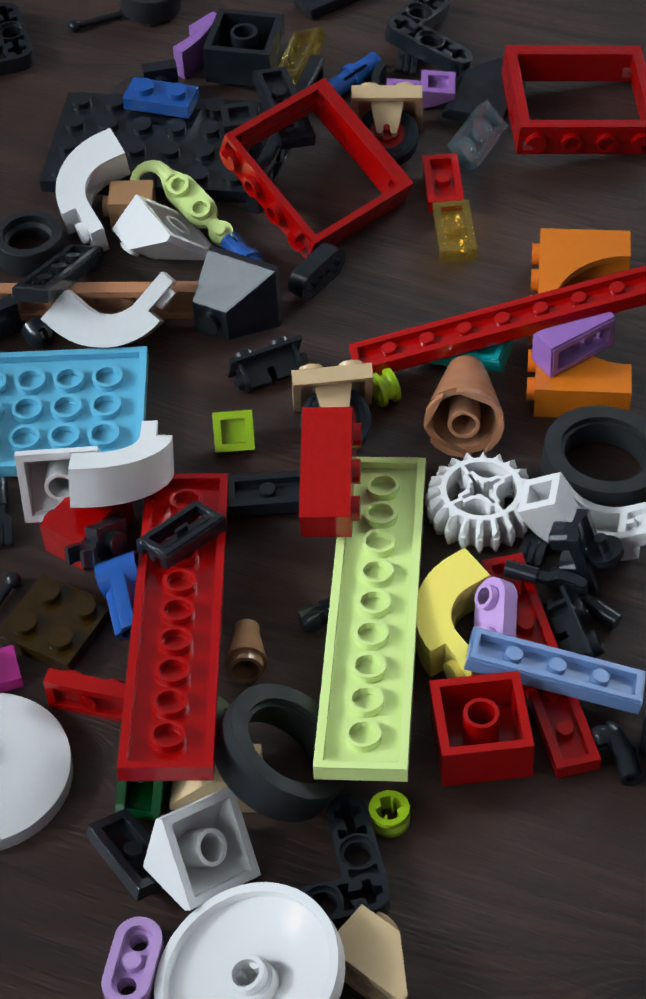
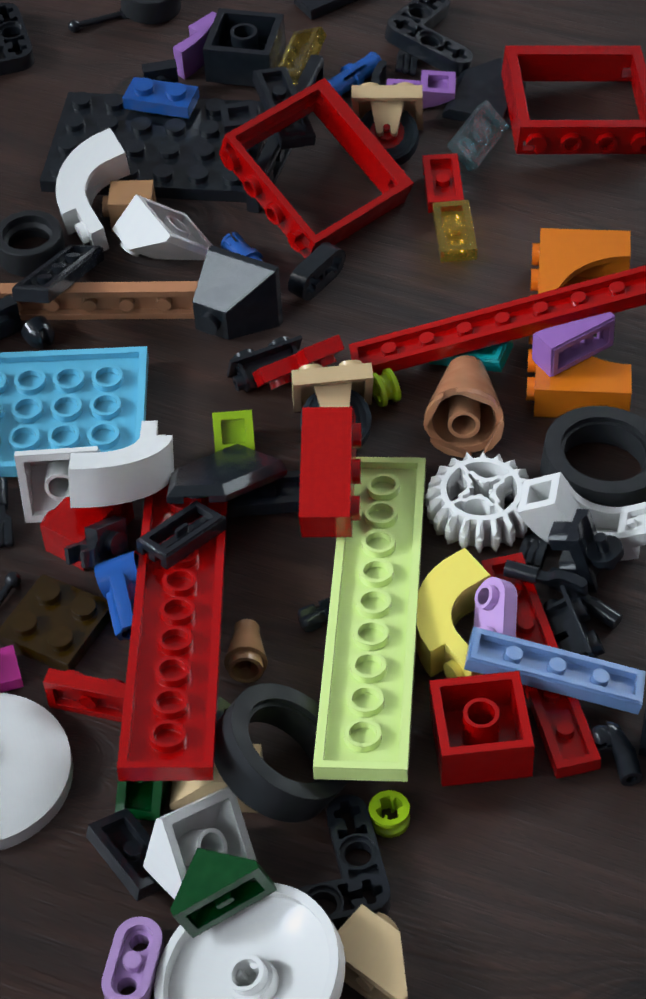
(88, 327): white arch -> none
(188, 199): yellowish green piece -> none
(218, 888): none -> dark green slope
(224, 475): none -> black tile
(279, 372): none -> red plate

